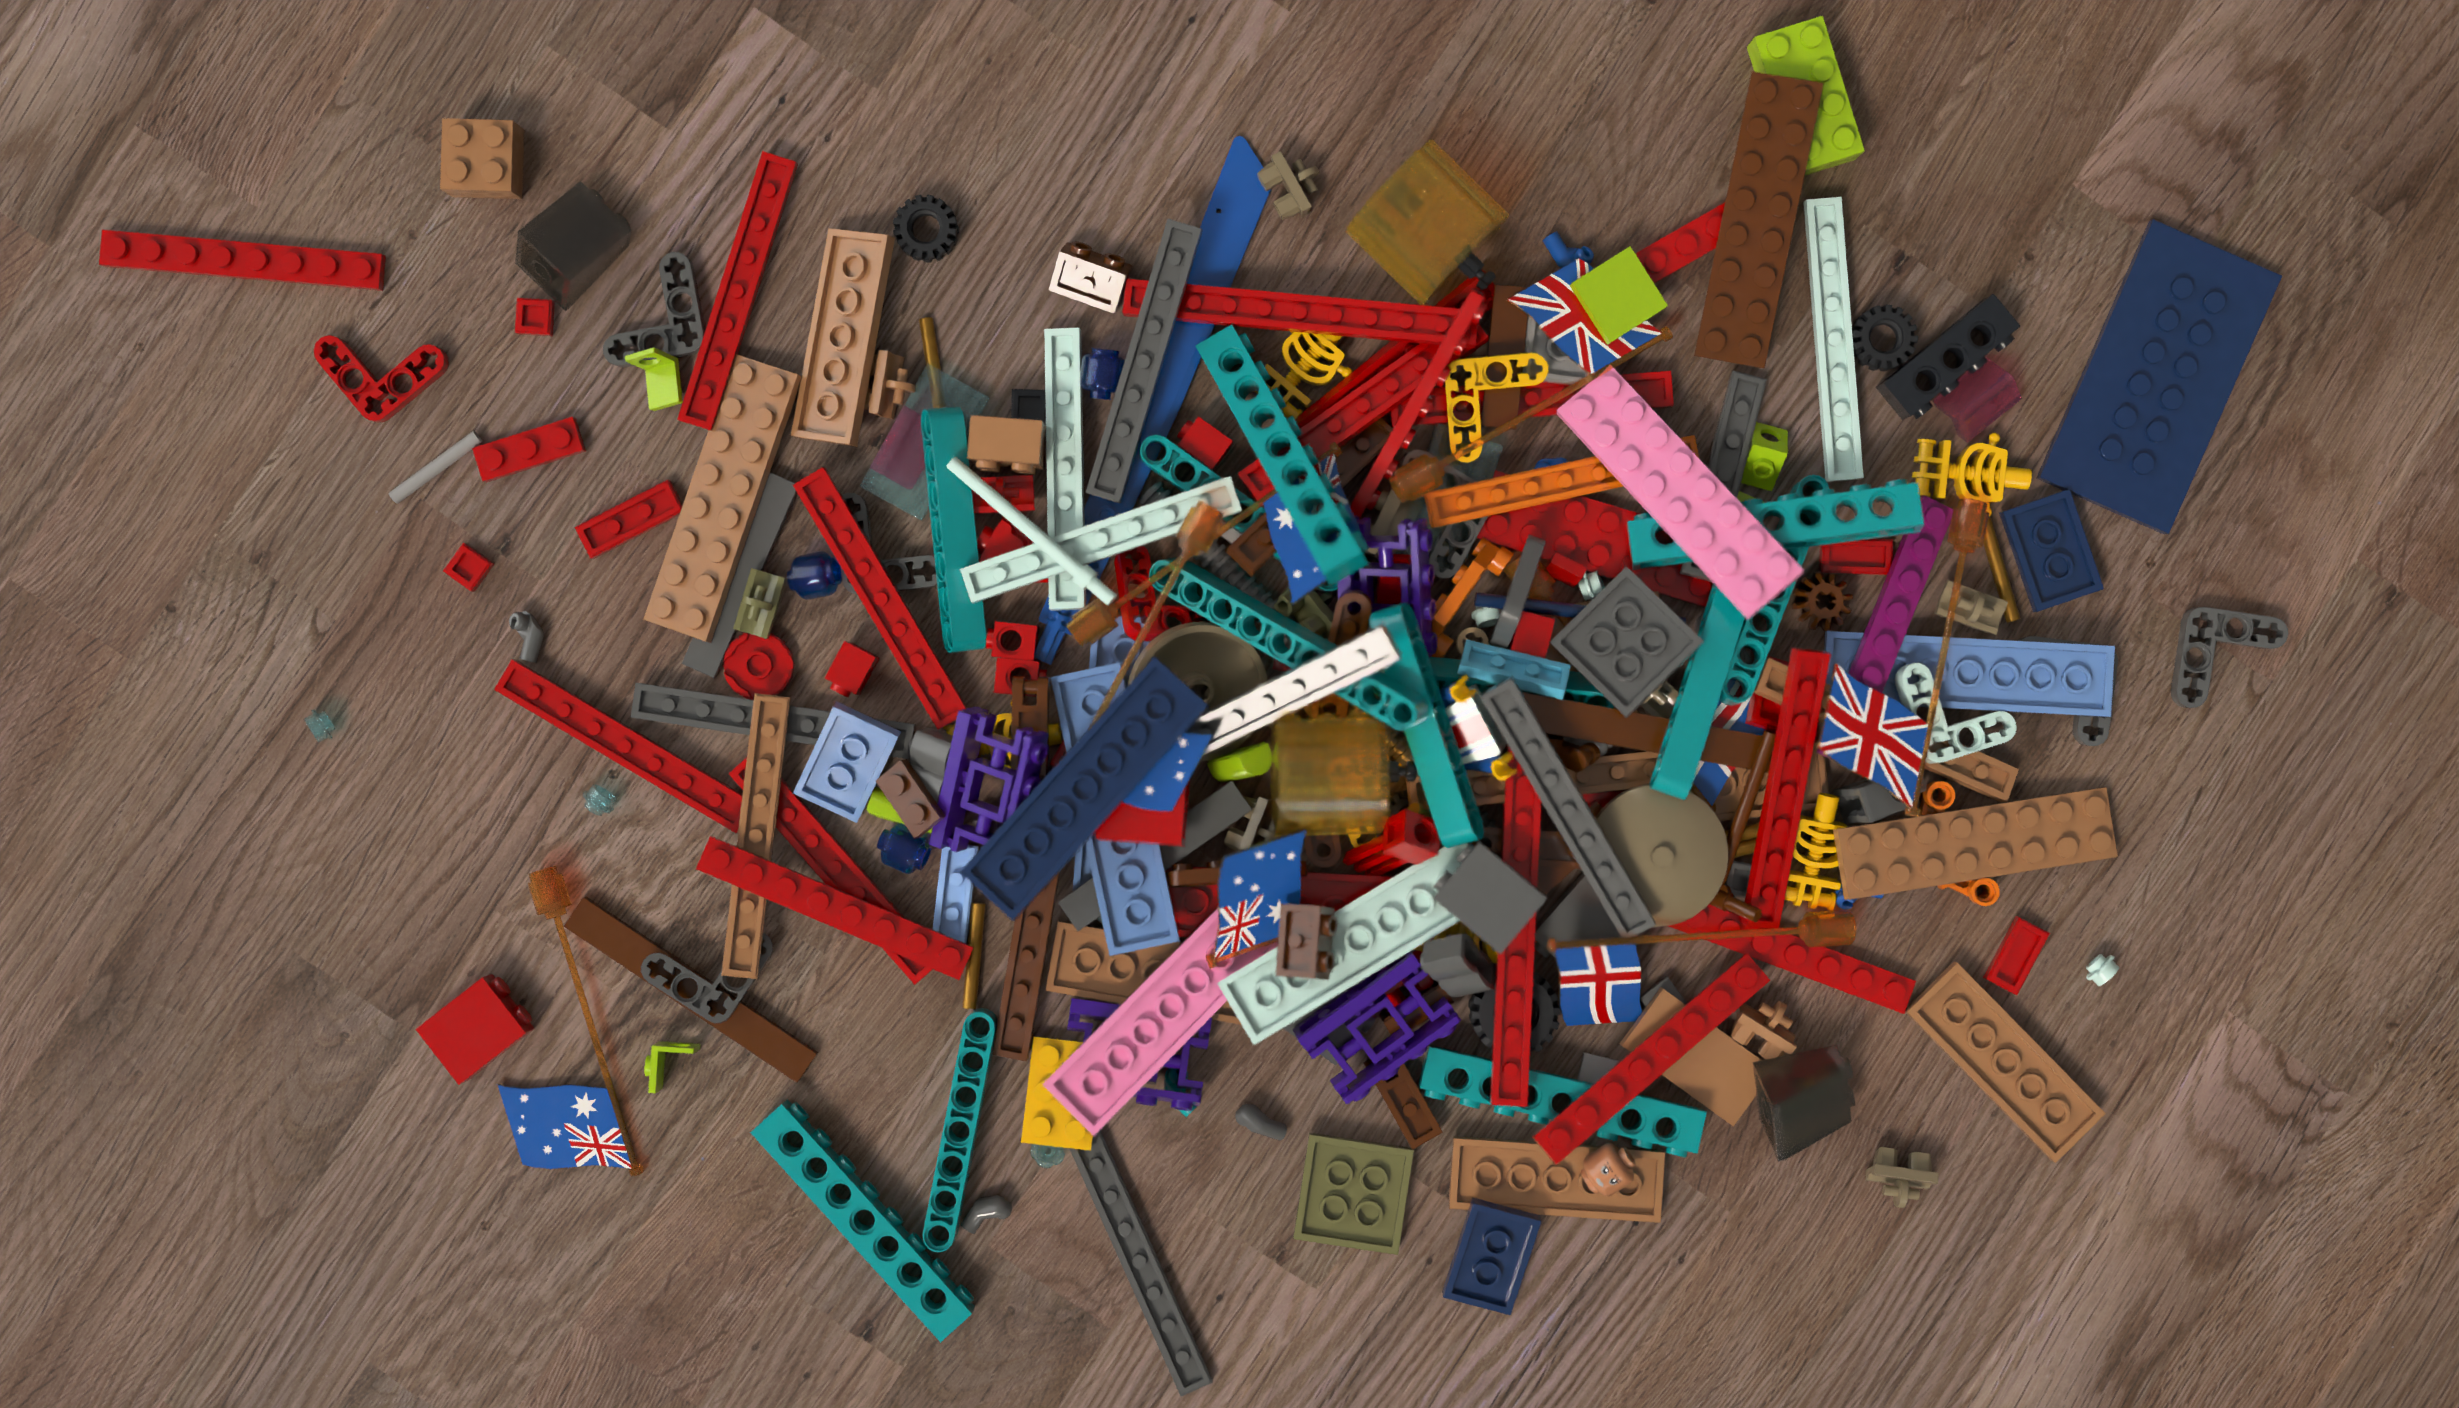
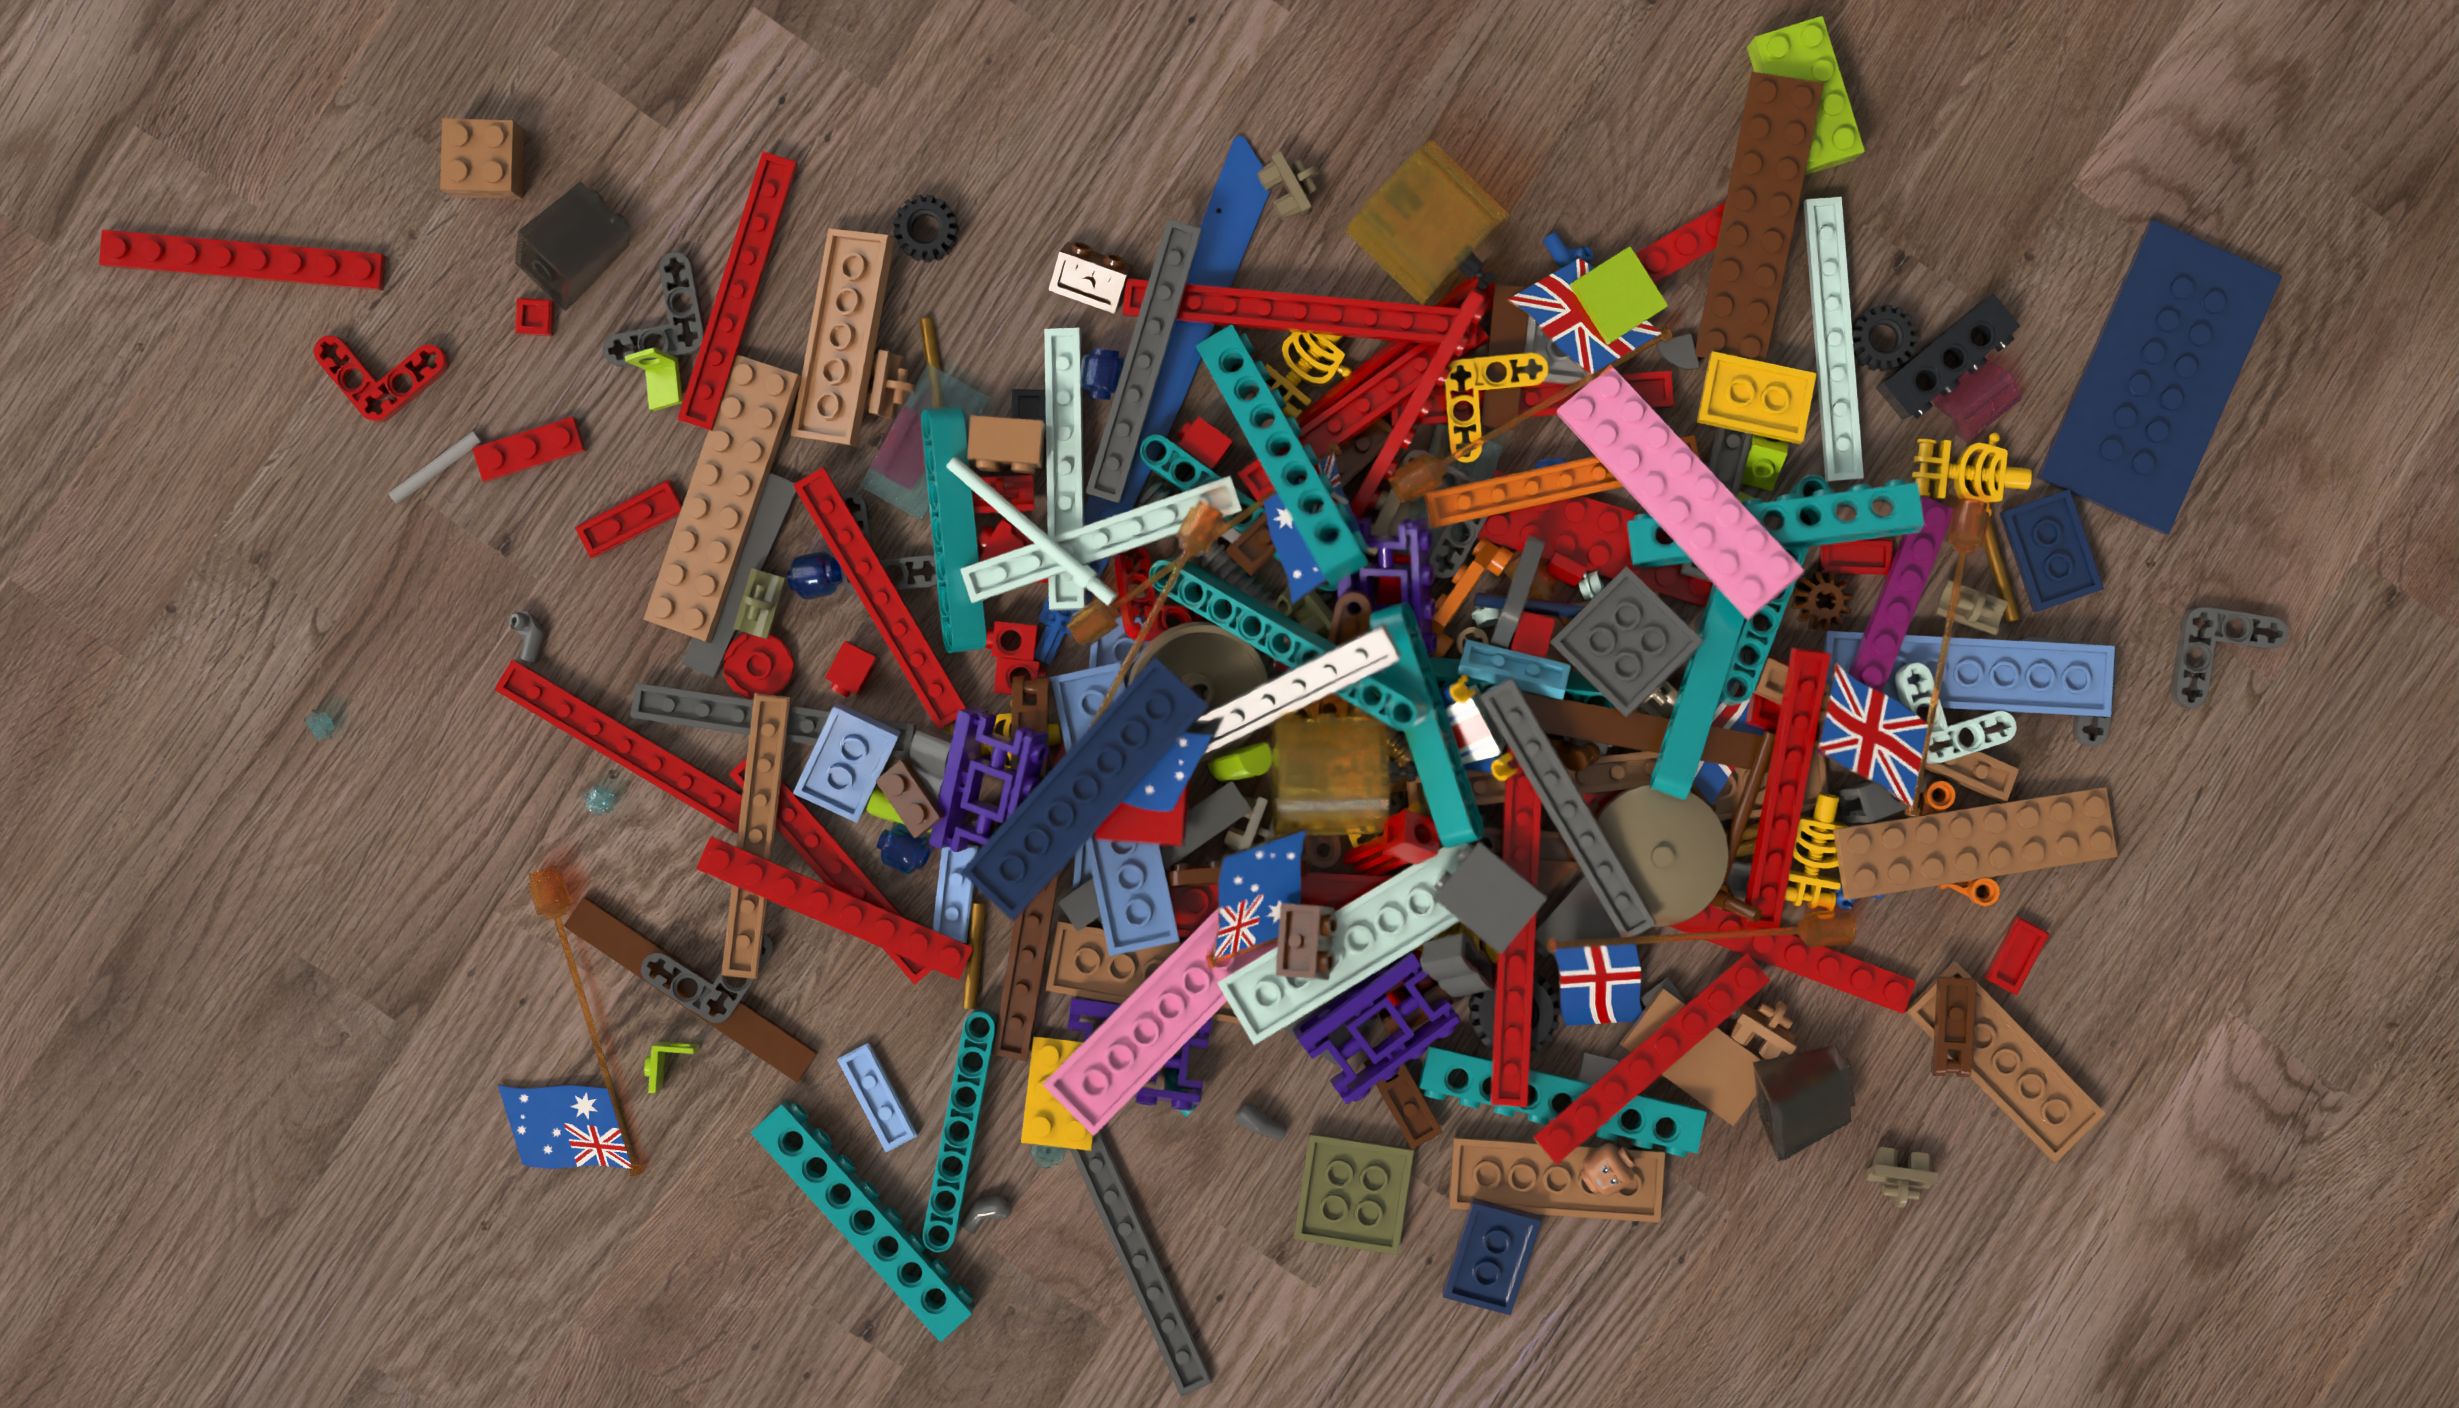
(468, 567): red tile -> none
(476, 1028): red brick -> none
(877, 1097): none -> light blue tile
(1679, 352): none -> dark grey tile
(1756, 397): none -> yellow plate
(1954, 1025): none -> reddish brown plate
(2102, 969): light aqua plate -> none

